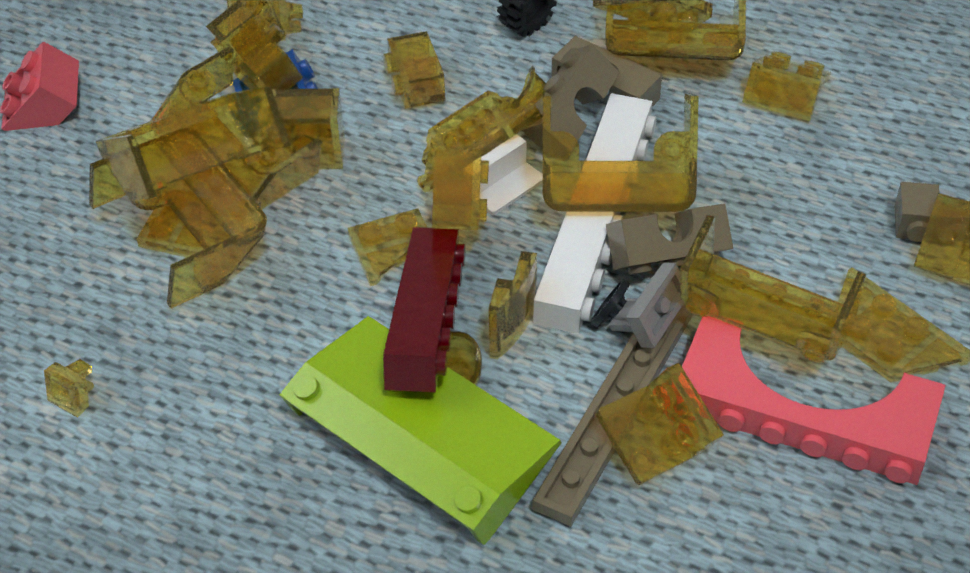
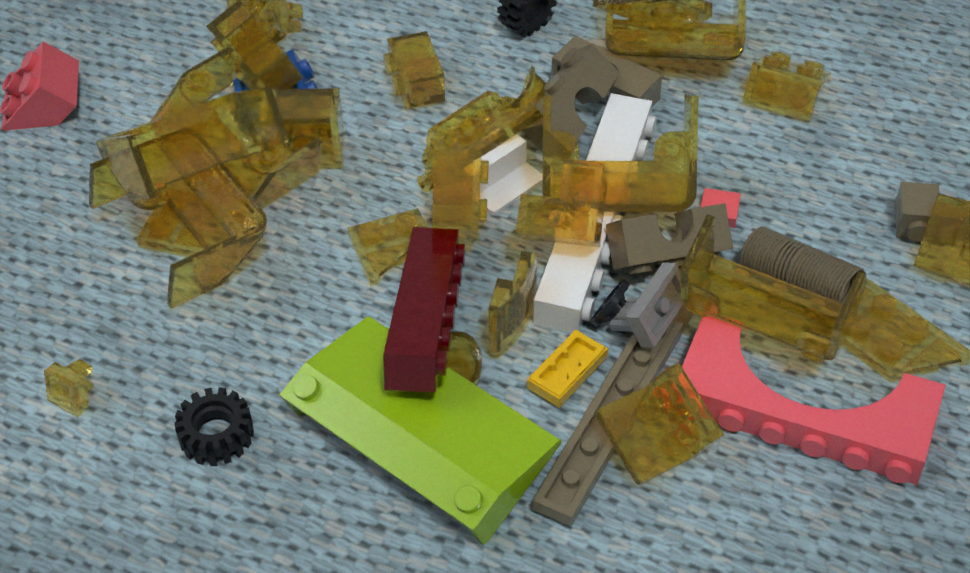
(216, 445): none -> black tyre
(567, 368): none -> yellow plate
(575, 215): none -> clear yellow brick
(731, 199): none -> coral tile
(799, 264): none -> dark tan piece

